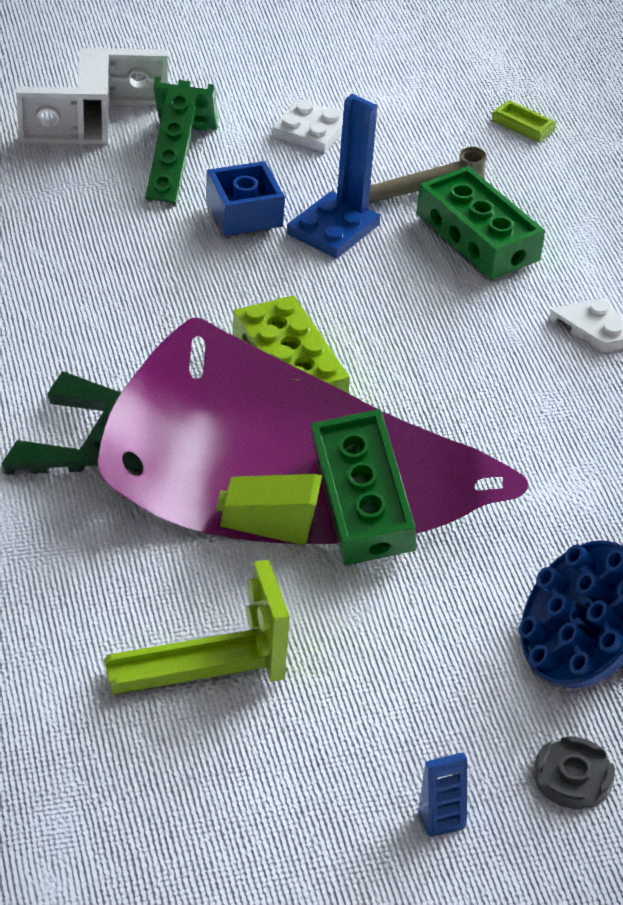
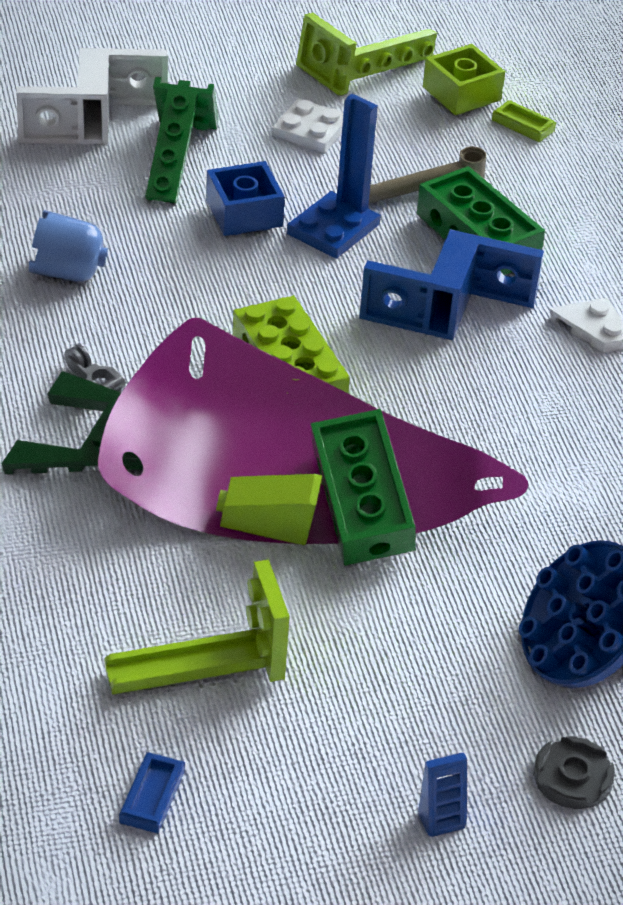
(67, 248): none -> medium blue cylinder
(80, 363): none -> flat silver piece
(152, 792): none -> blue tile
(336, 61): none -> lime bracket
(438, 300): none -> blue bracket
(463, 79): none -> lime brick

